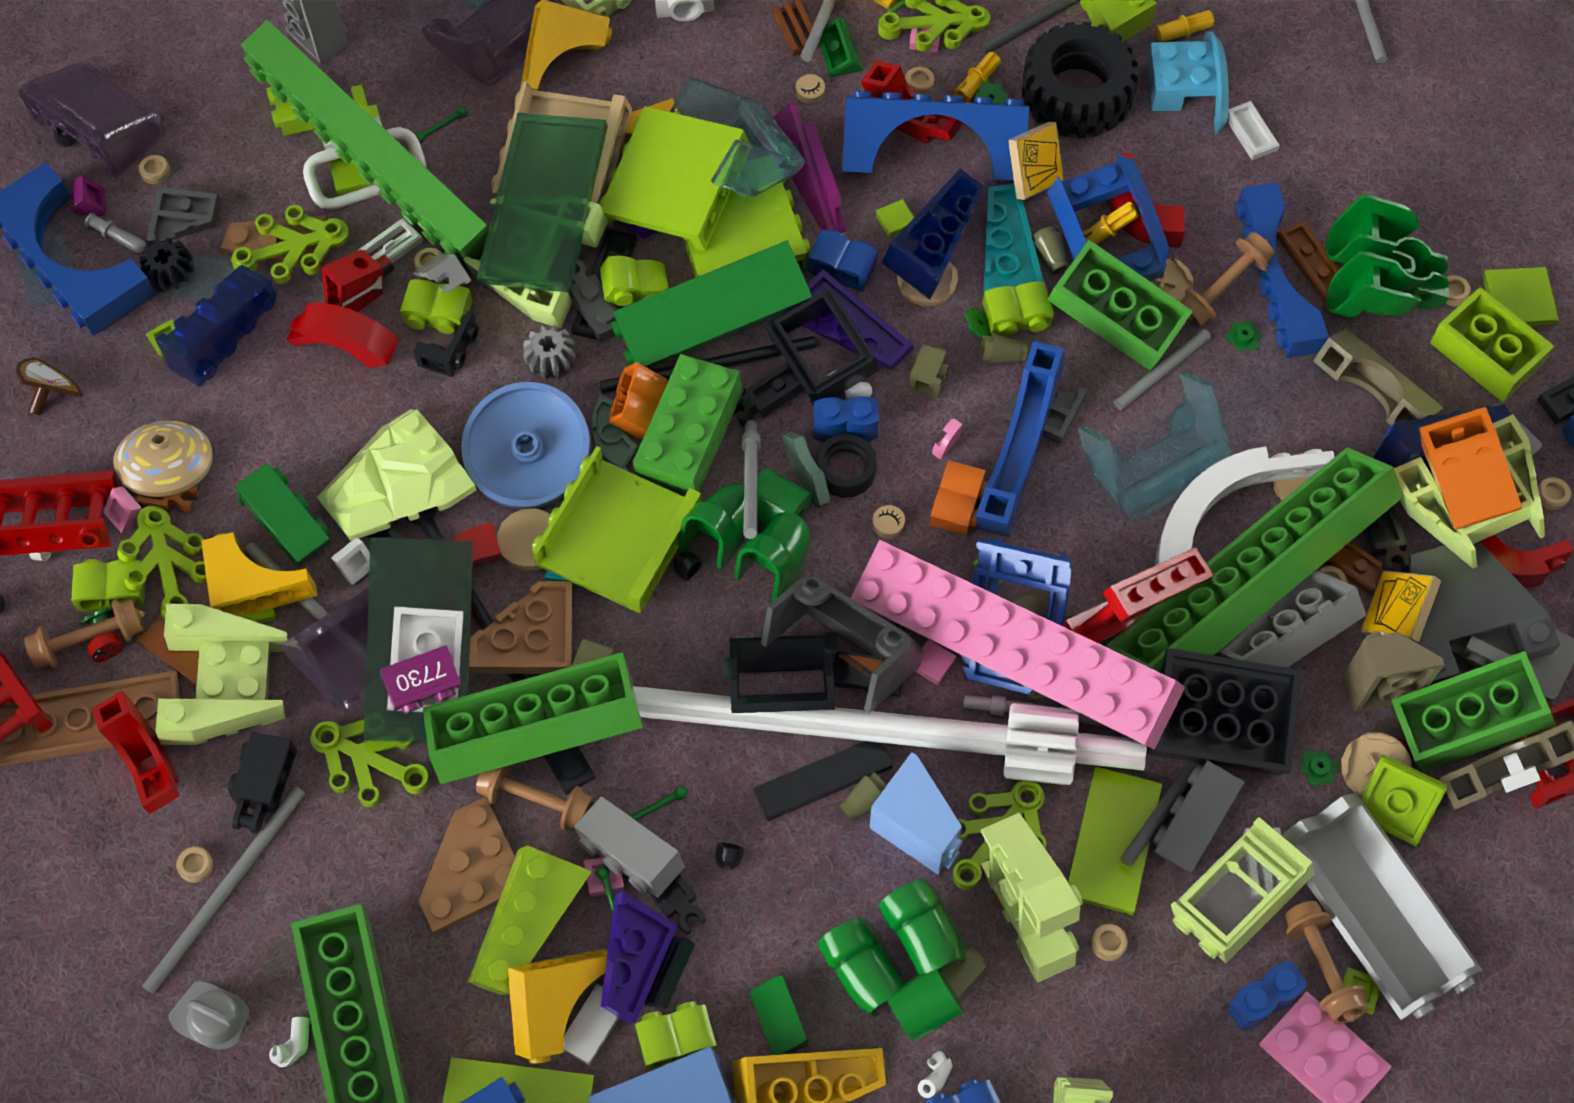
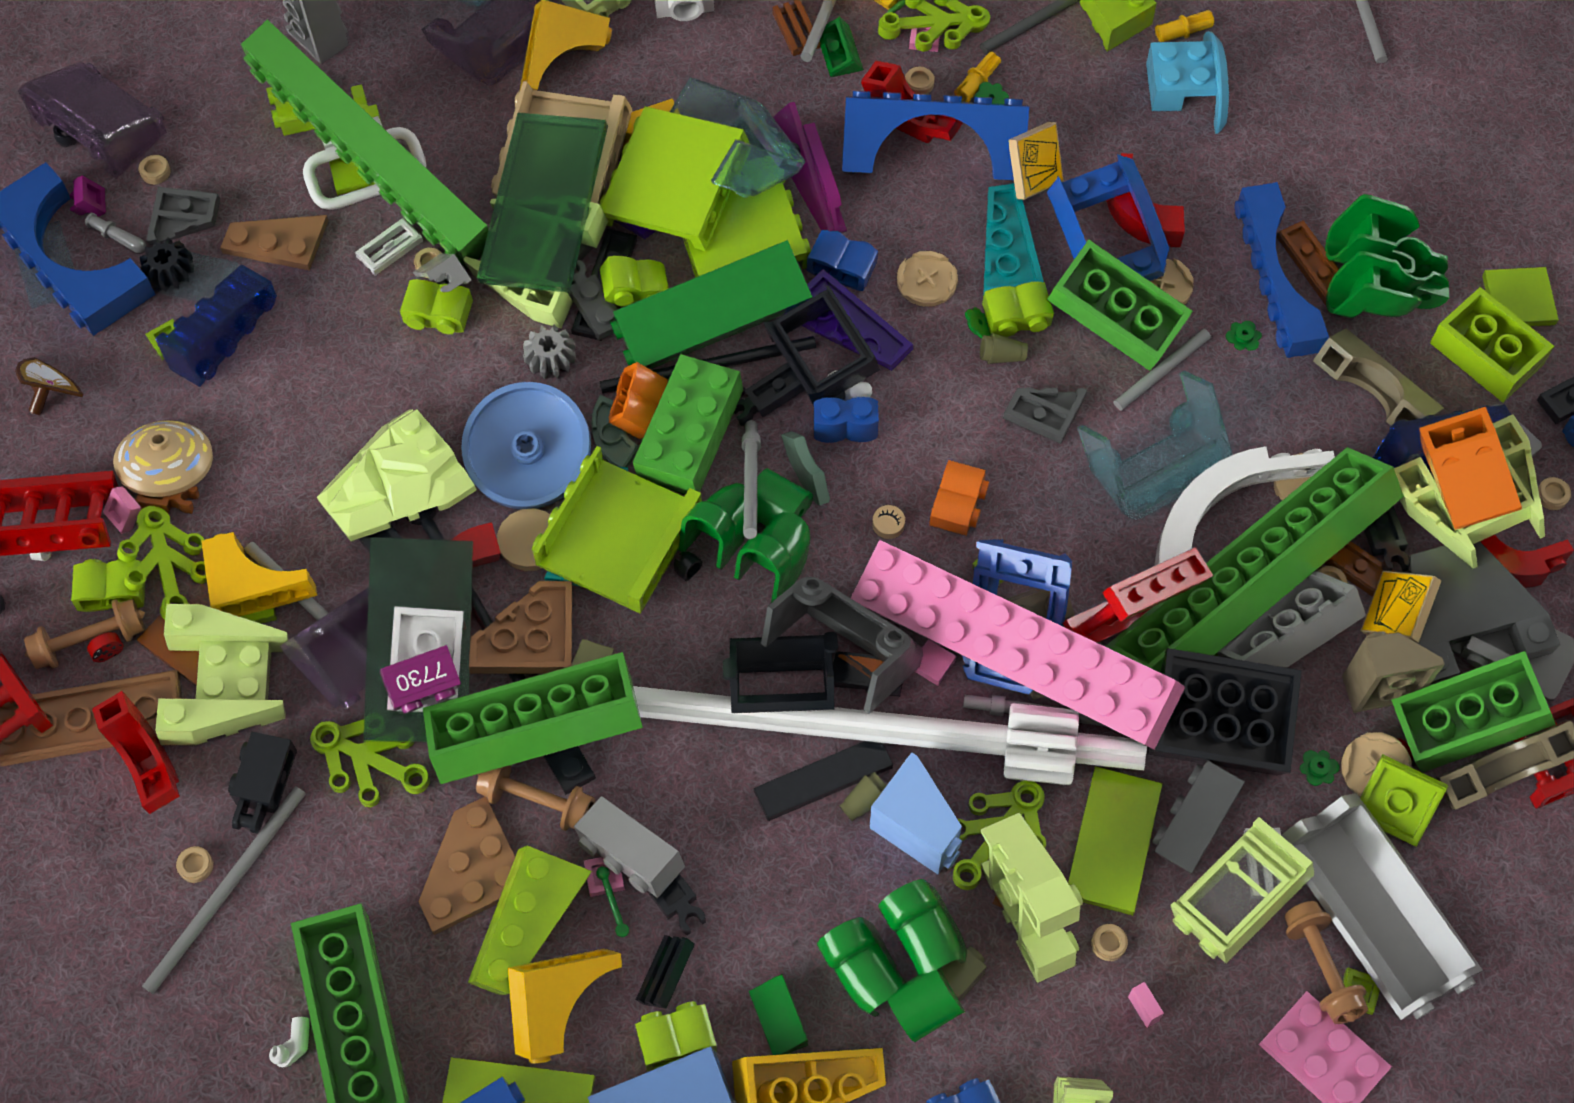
(97, 616): green plant -> none
(210, 1016): light grey piece -> none
(283, 514): green wedge -> none
(293, 244): lime plant -> none
(346, 330): red arch -> none
(353, 561): white tile -> none
(355, 280): red torso -> none
(444, 361): black bracket -> none
(460, 112): green hinge -> none
(589, 1028): white tile -> none
(634, 956): dark purple wing -> none
(679, 793): green hinge -> none
(729, 853): black hinge -> none
(810, 89): tan tile -> none
(853, 444): black tyre -> none
(894, 217): lime tile -> none
(929, 240): clear blue wedge -> none
(929, 371): olive brick -> none
(936, 1080): white arm -> none
(953, 435): bright pink tile -> none
(1031, 411): blue arch -> none
(1051, 248): olive cone -> none
(1083, 49): black tyre -> none
(1111, 224): yellow axle -> none
(1145, 1004): none -> bright pink tile
(1158, 816): dark grey bar -> none
(1251, 130): white tile -> none
(1255, 251): medium nougat piece -> none
(1262, 997): blue brick -> none
(1458, 290): tan tile -> none
(1517, 774): white tile -> none

